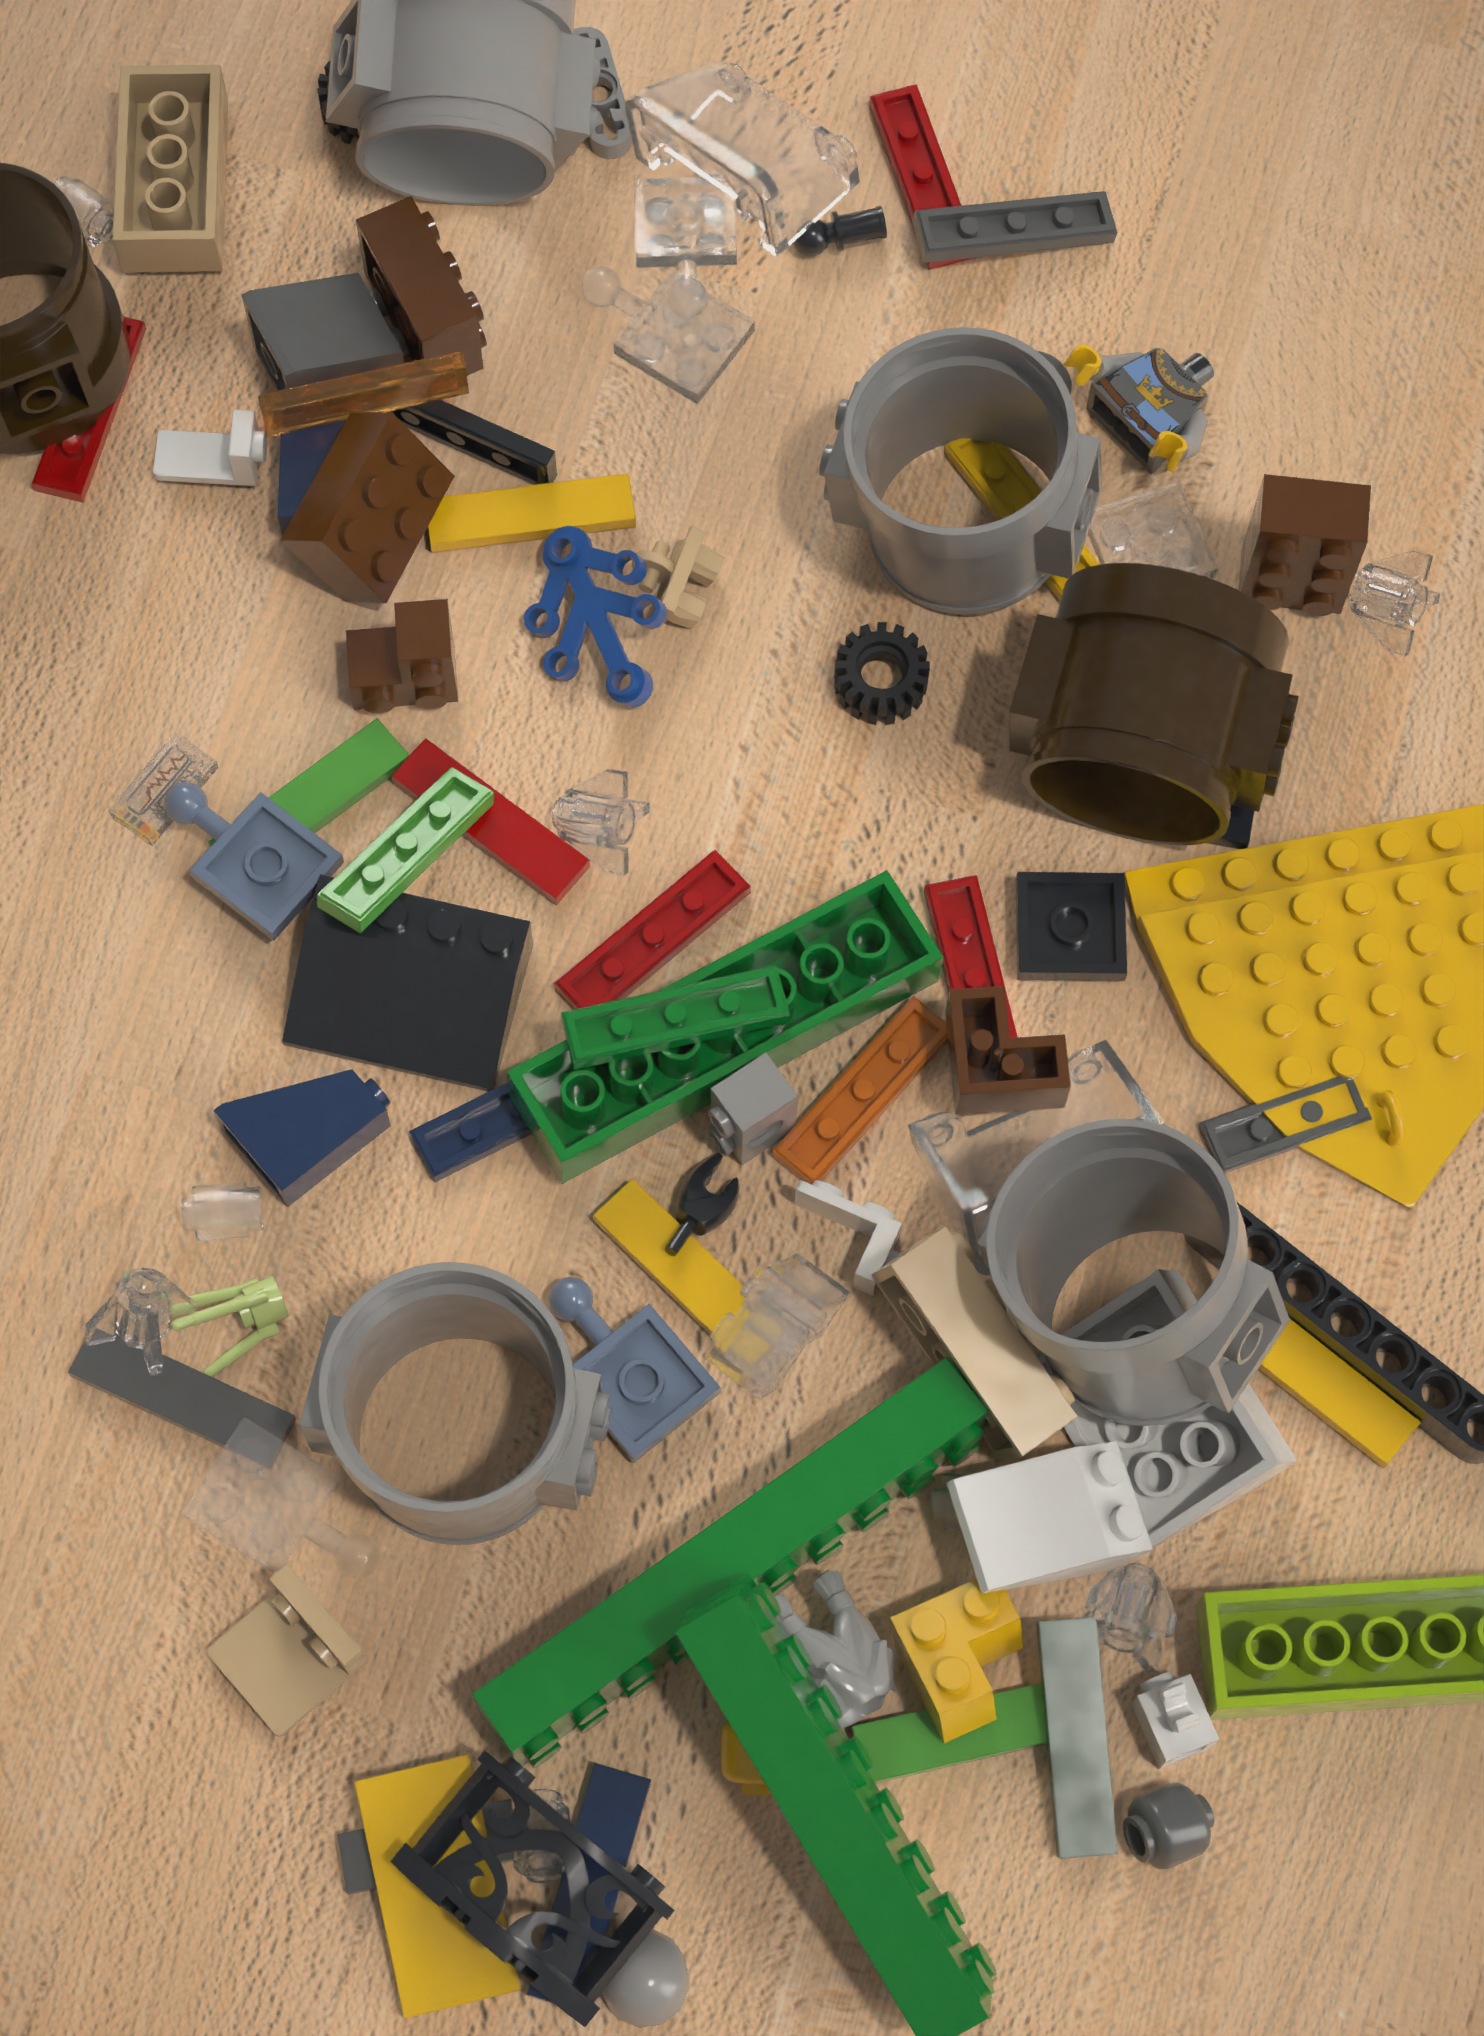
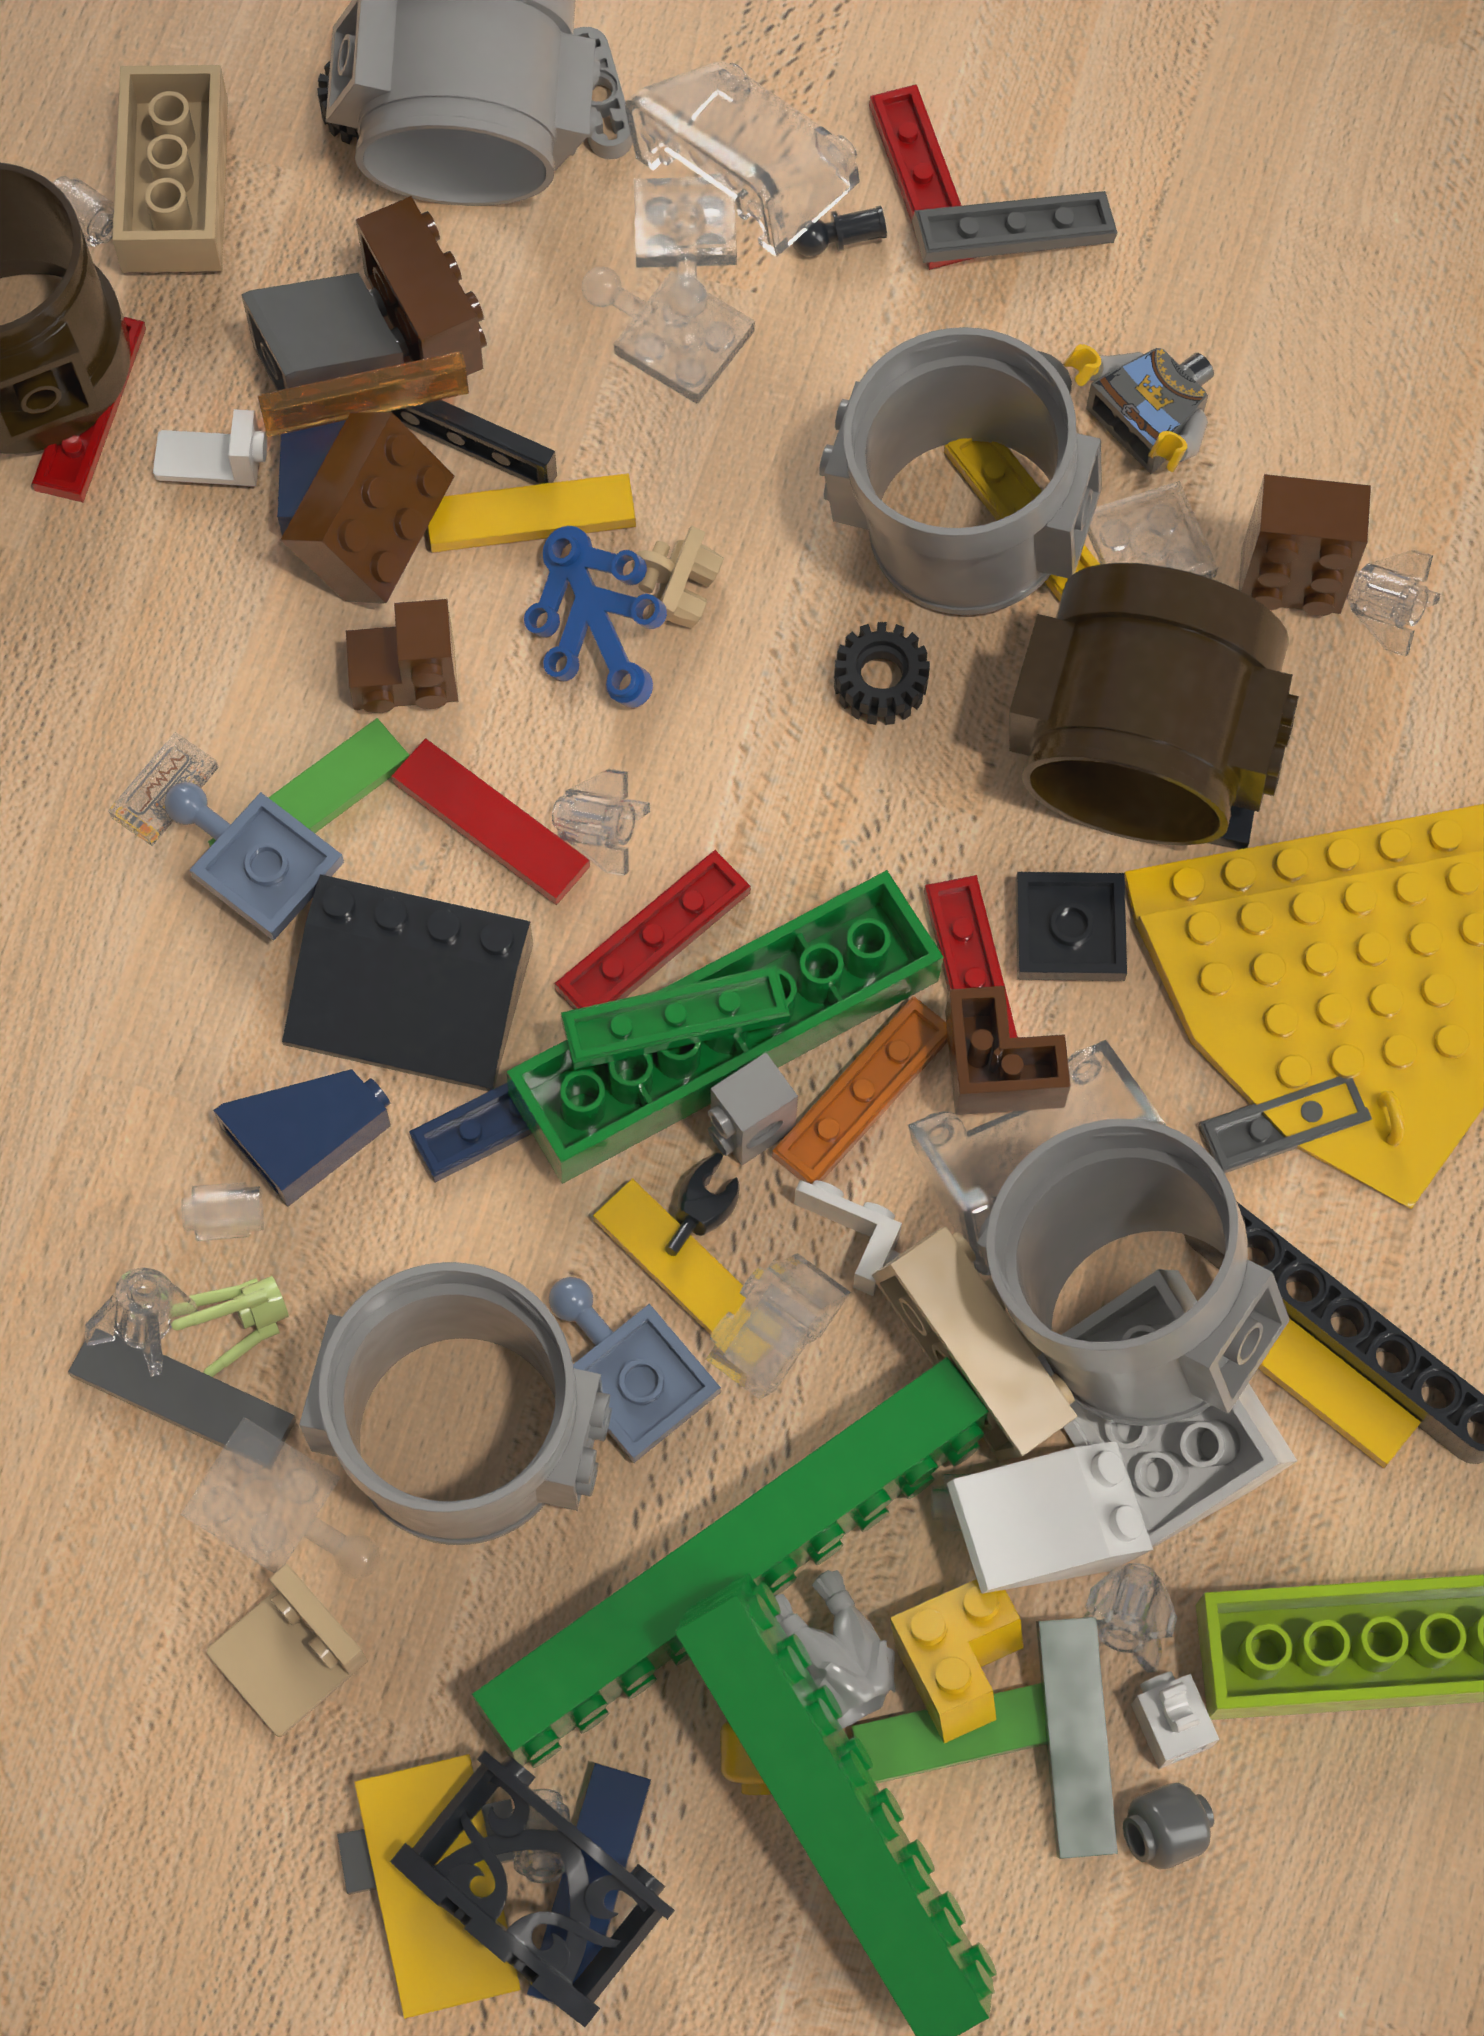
(405, 850): bright green tile -> none
(650, 1983): light grey hair -> none

